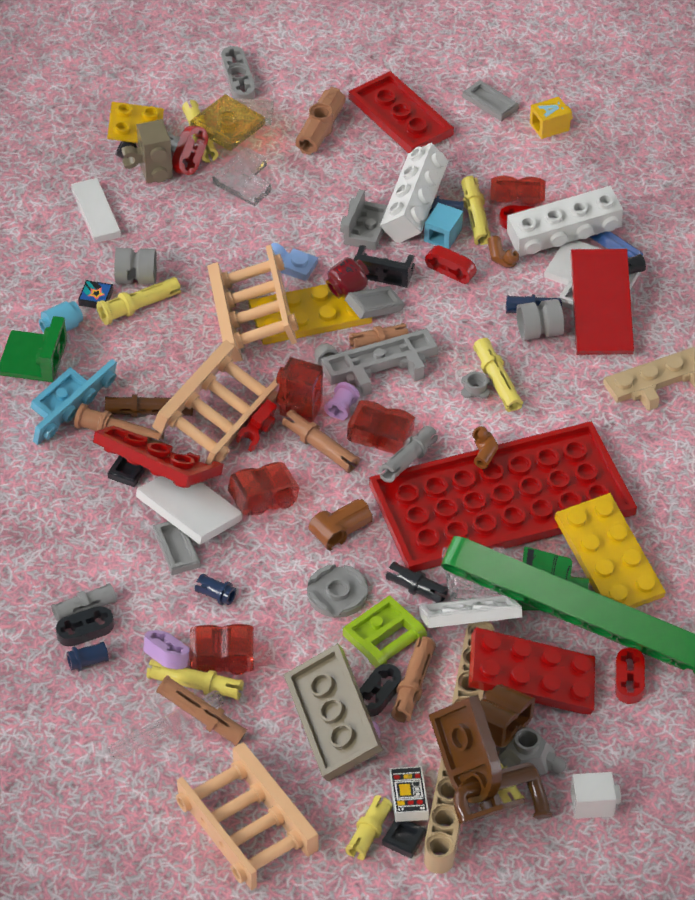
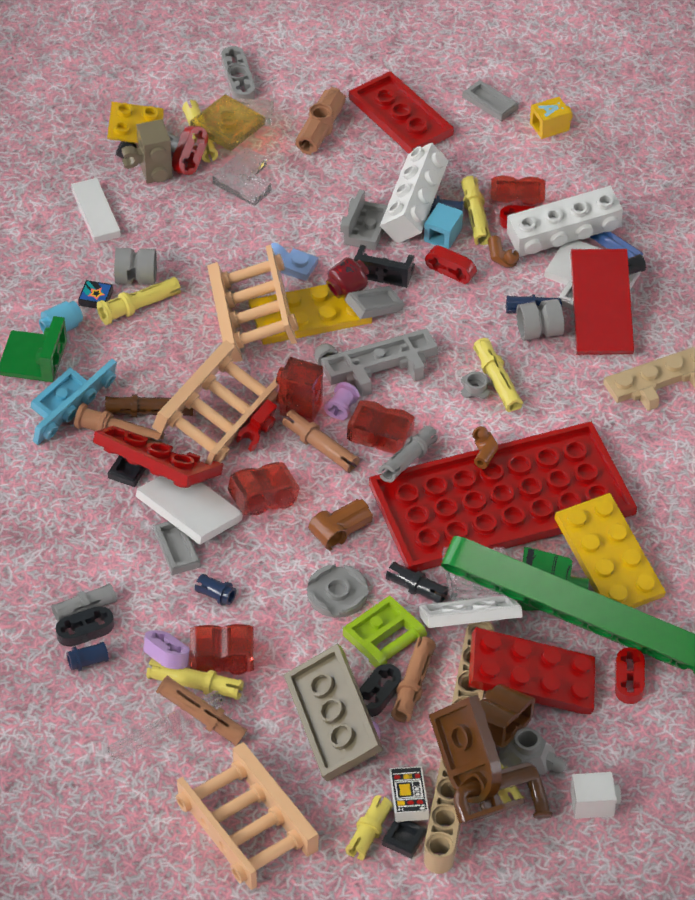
(376, 335): nougat pin -> none

